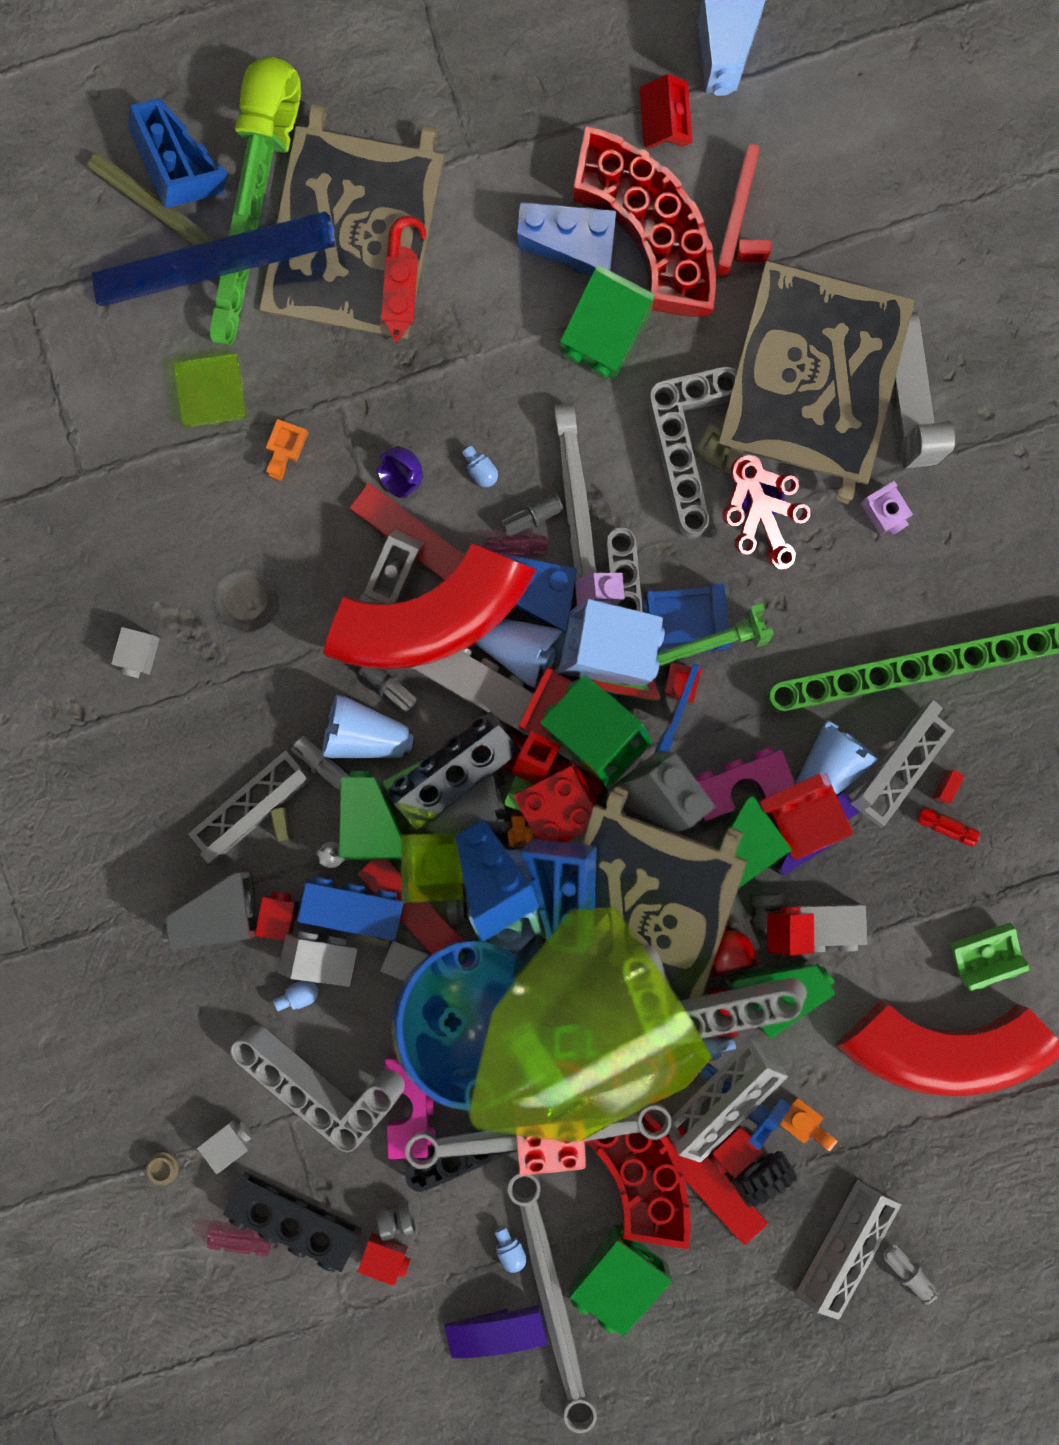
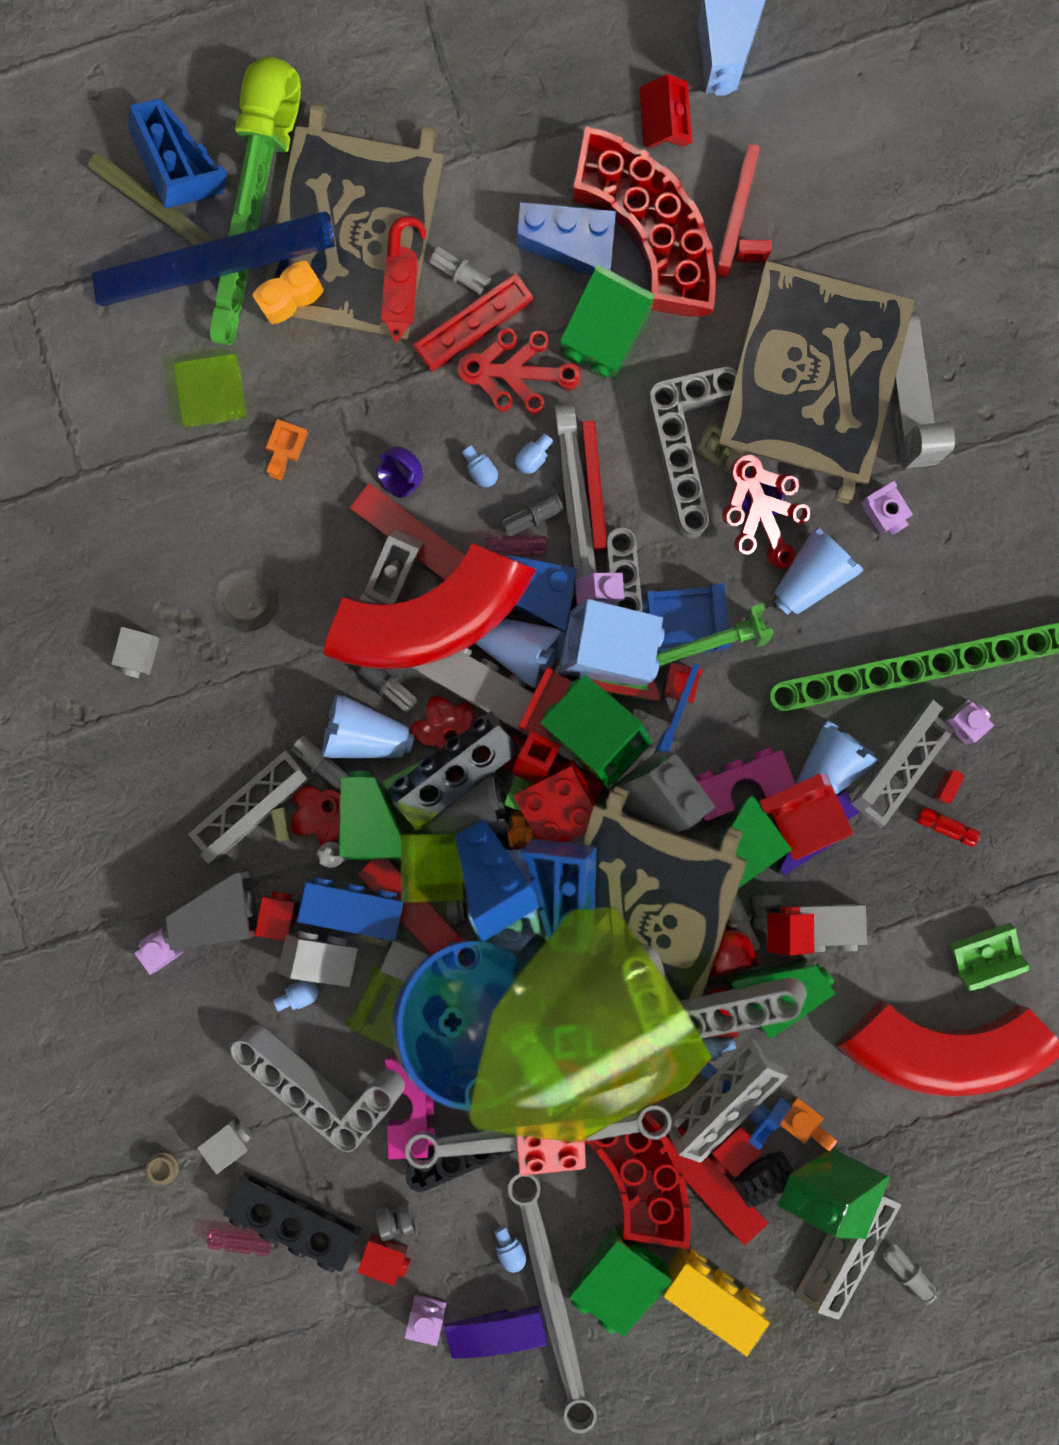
(155, 953): none -> lavender brick
(295, 288): none -> light orange brick
(314, 816): none -> red plate
(381, 1029): none -> clear neon green plate
(425, 1320): none -> lavender brick
(441, 721): none -> red plate
(459, 270): none -> light grey axle
(473, 322): none -> red tile
(513, 371): none -> red plant
(533, 455): none -> light blue cylinder
(594, 486): none -> red tile
(715, 1300): none -> yellow brick
(815, 573): none -> light blue cone
(835, 1194): none -> green slope
(970, 721): none -> lavender brick

